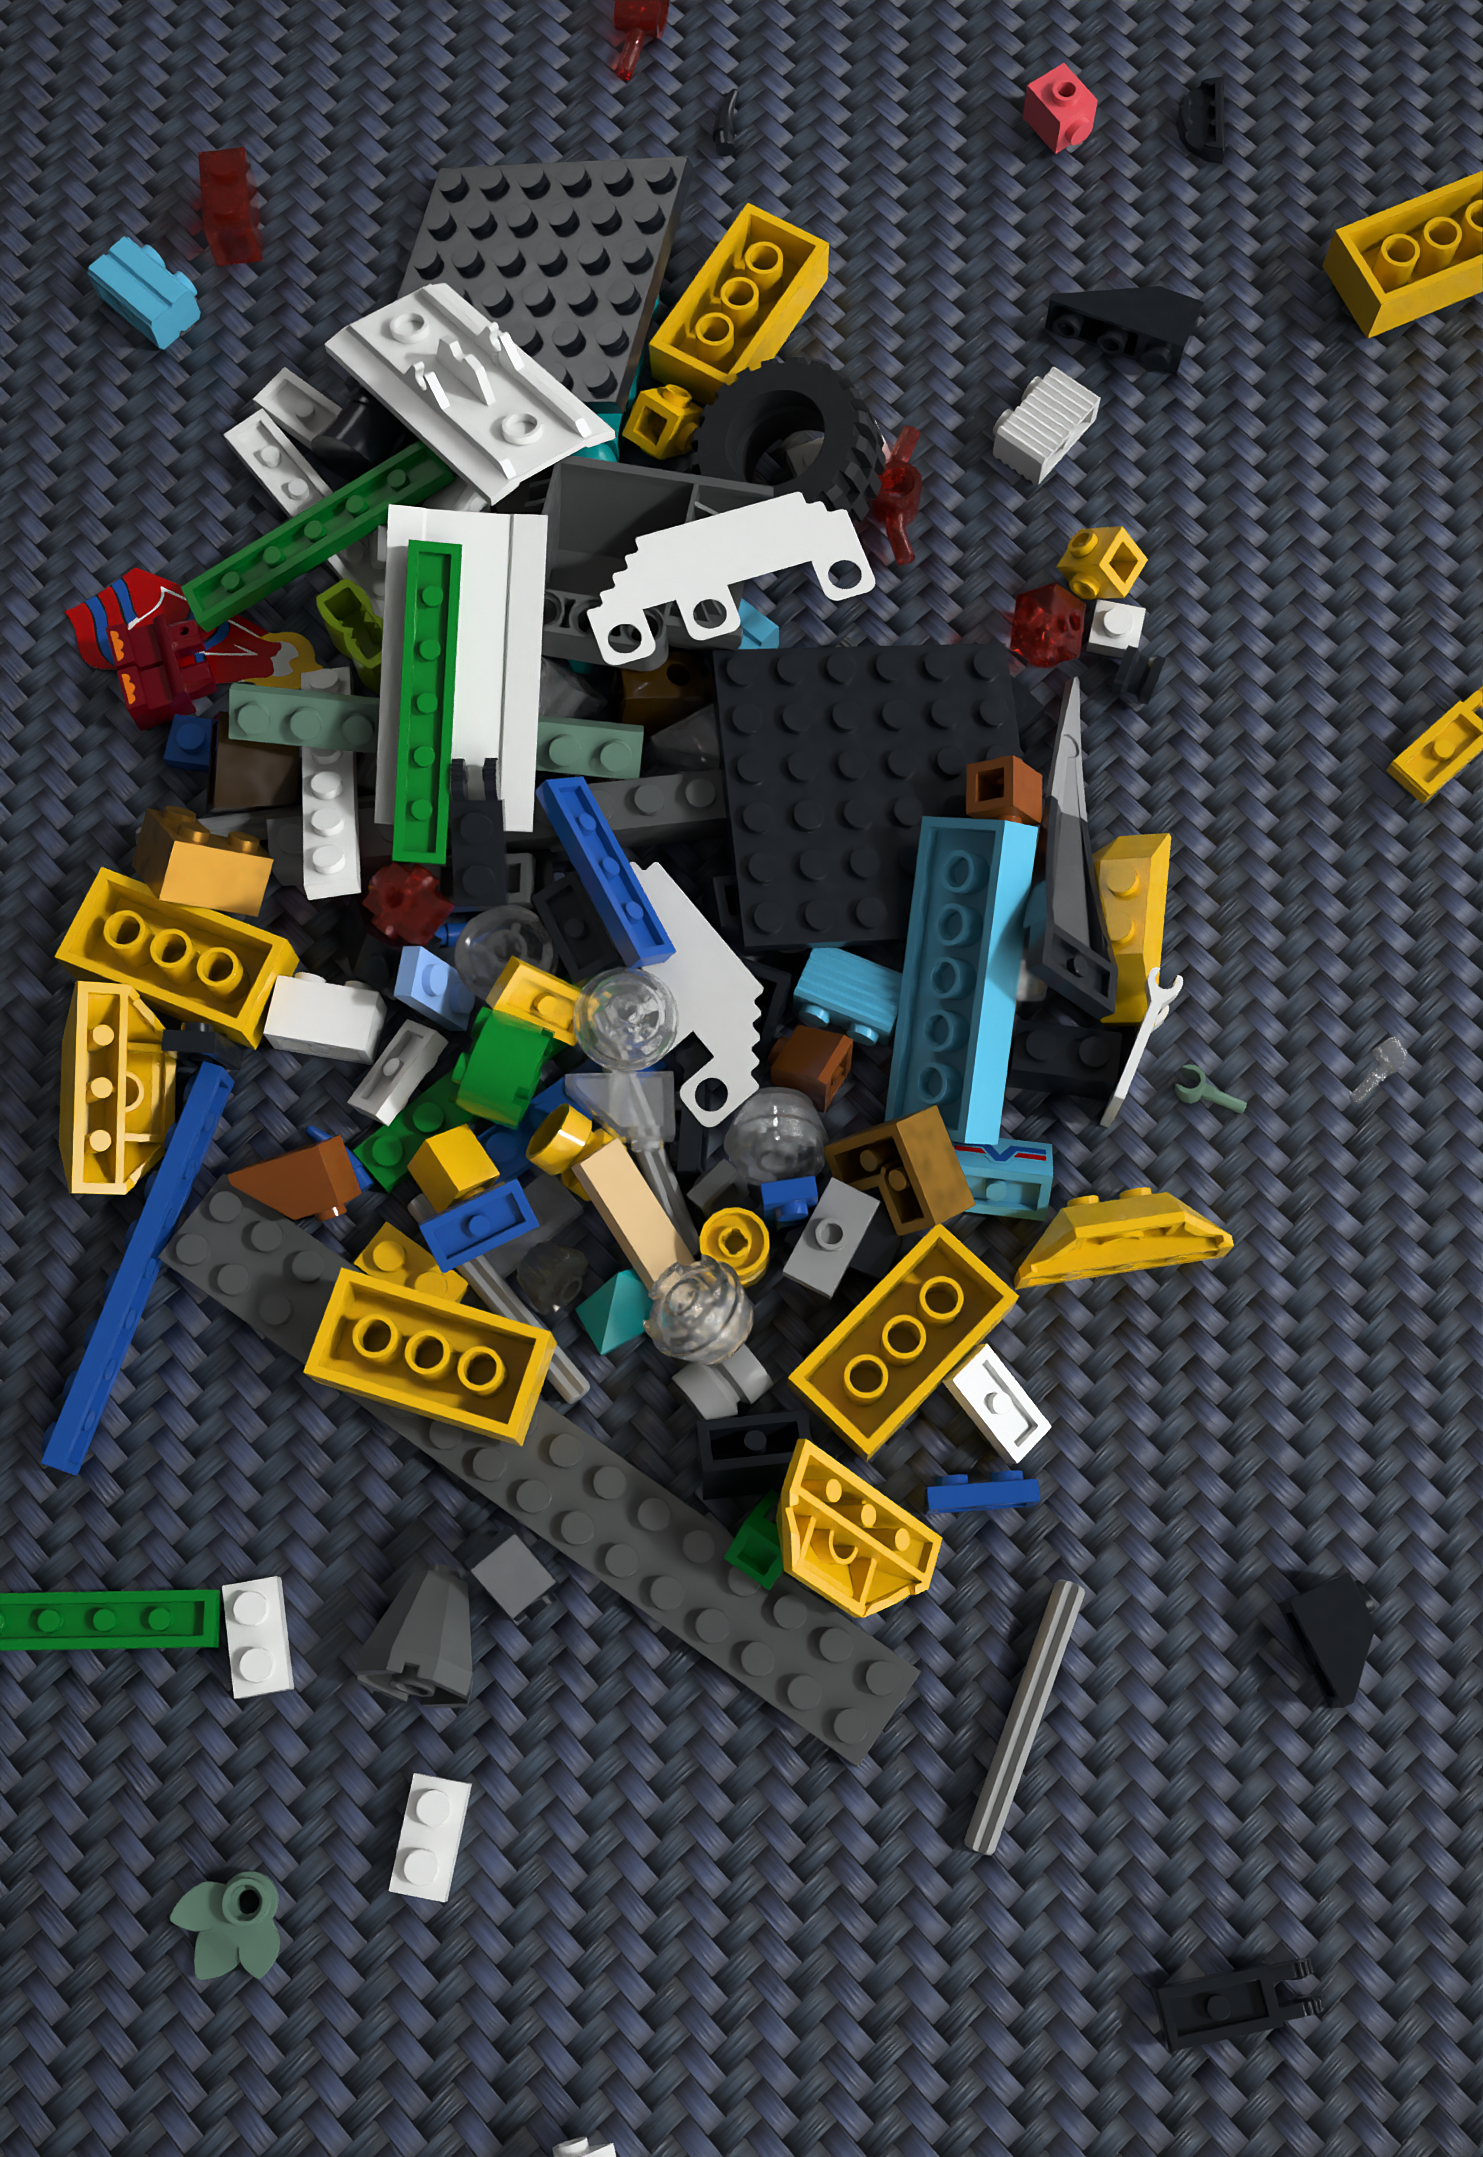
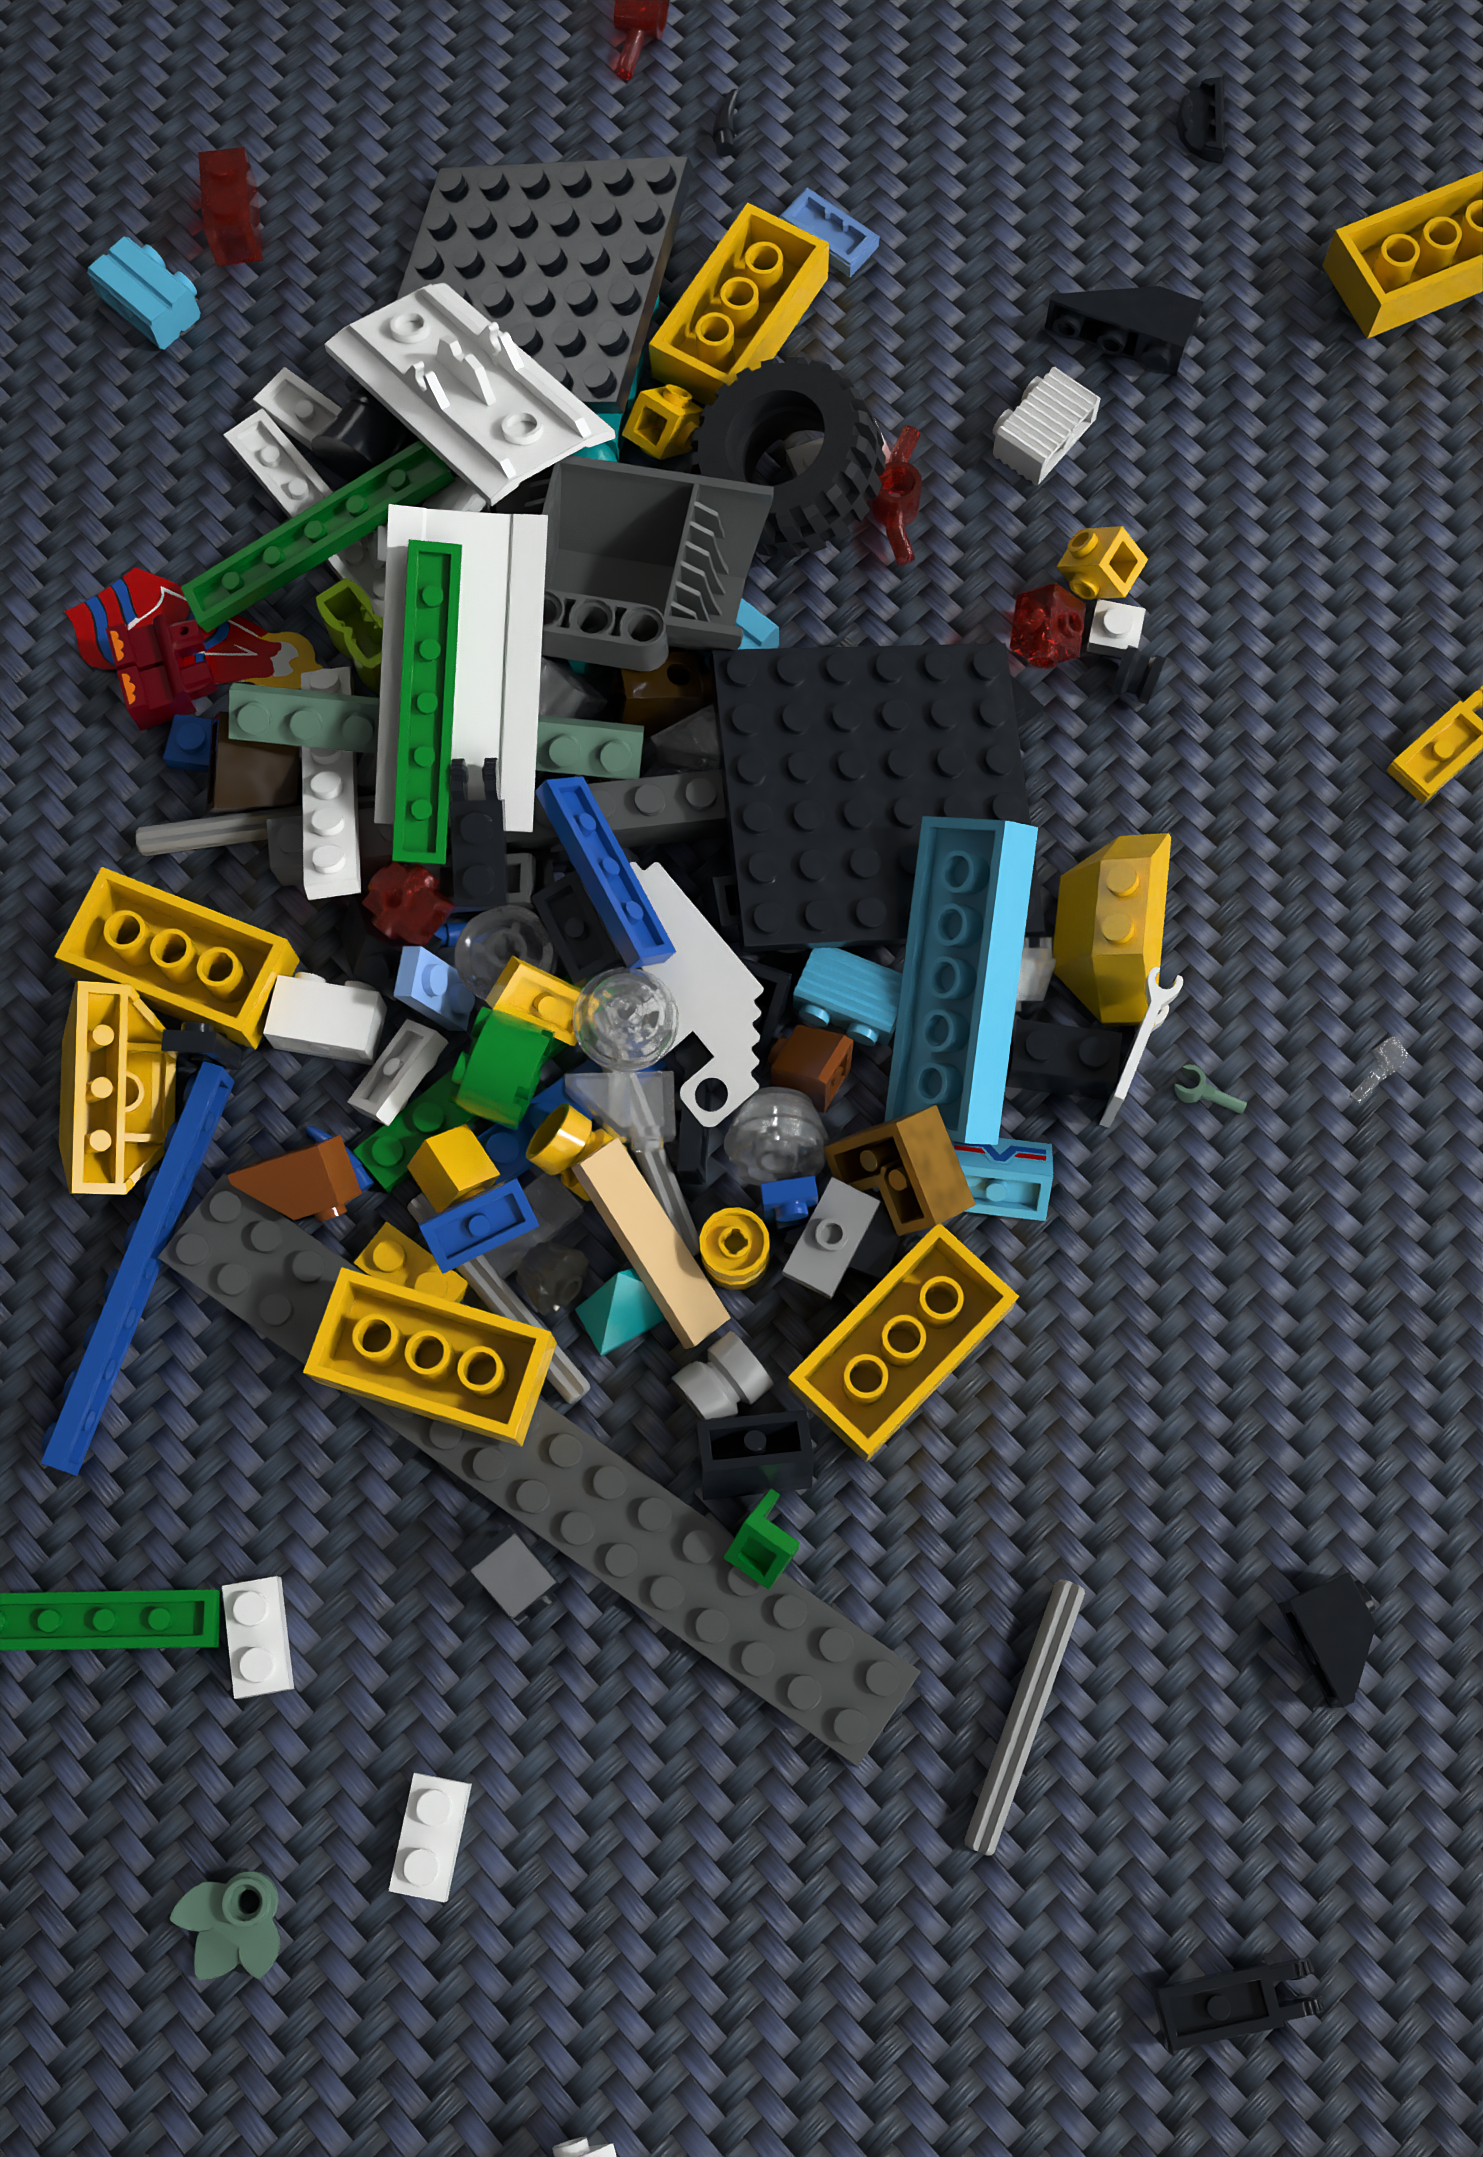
(201, 868): brick -> none
(423, 1642): dark grey cone -> none
(699, 1312): clear cone -> none
(708, 554): white piece -> none
(717, 1190): dark grey plate -> none
(848, 239): none -> medium blue plate
(849, 1536): yellow wedge -> none
(996, 1403): white plate -> none
(1003, 1491): blue plate -> none
(1004, 791): dark orange brick -> none
(1060, 108): coral brick -> none
(1064, 907): black plate -> none
(1120, 1237): yellow wedge -> none

